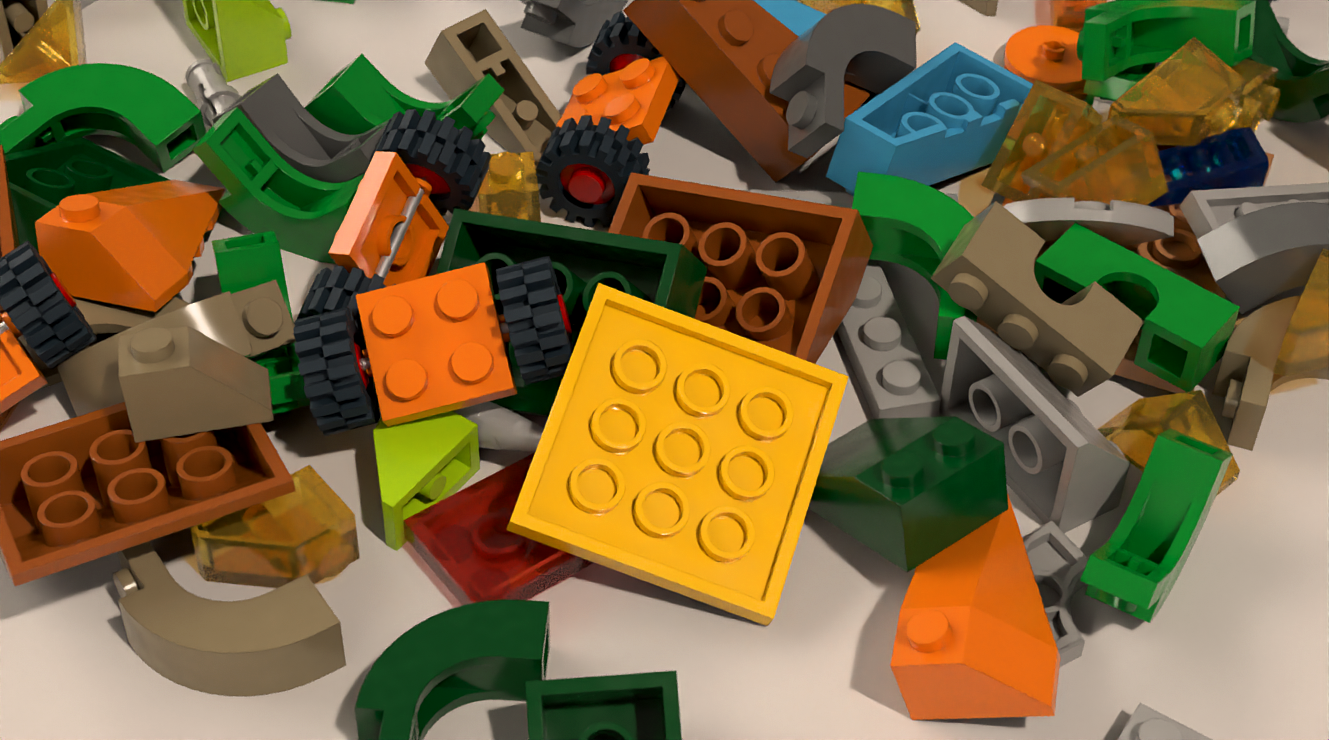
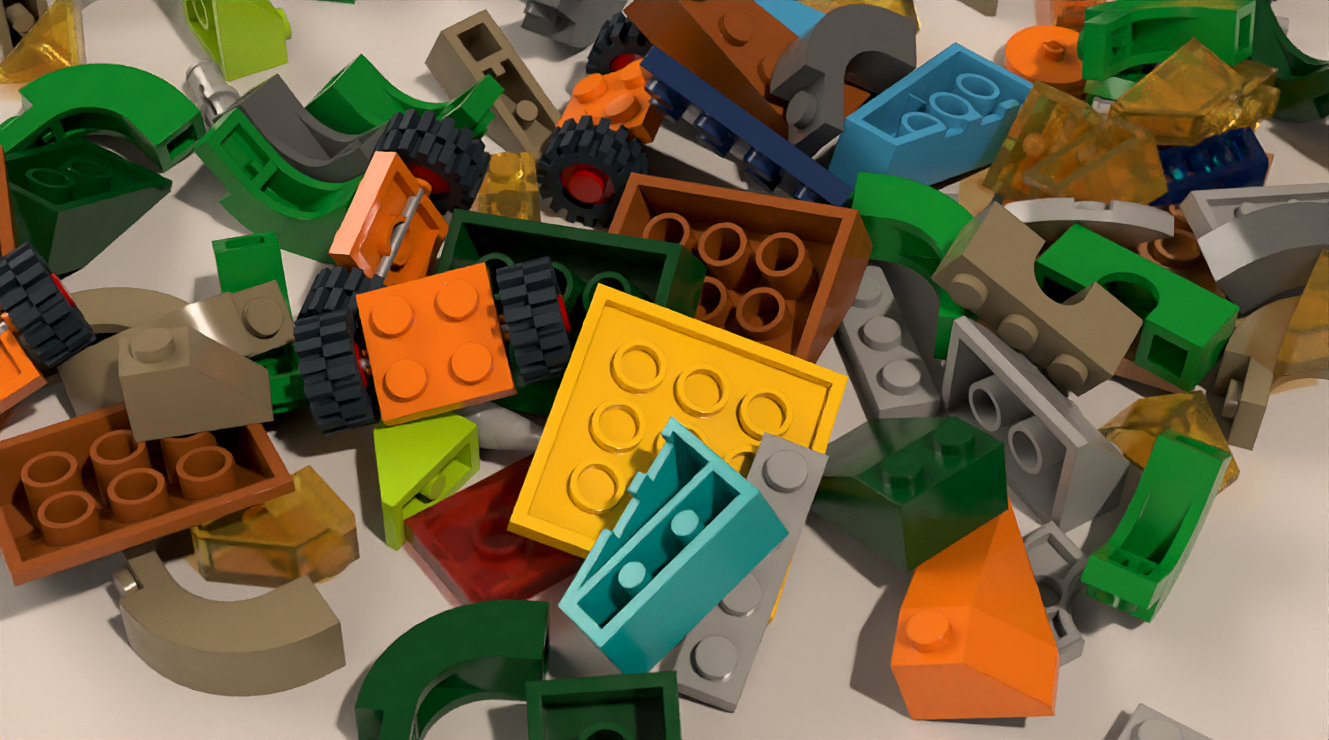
(129, 241): orange wedge -> none
(671, 555): none -> teal wedge
(725, 642): none -> light grey plate
(731, 129): none -> dark blue plate

